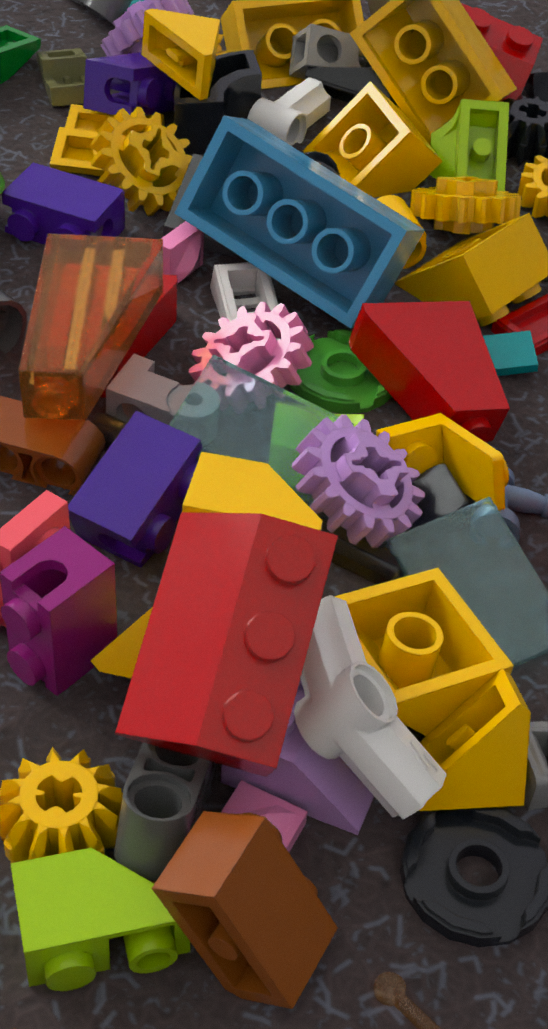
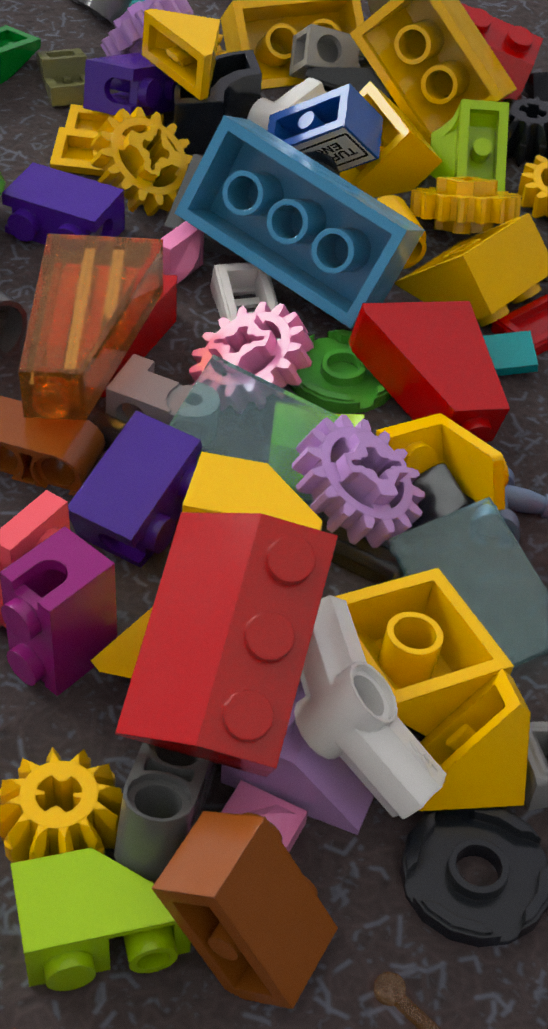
(333, 124): none -> blue brick

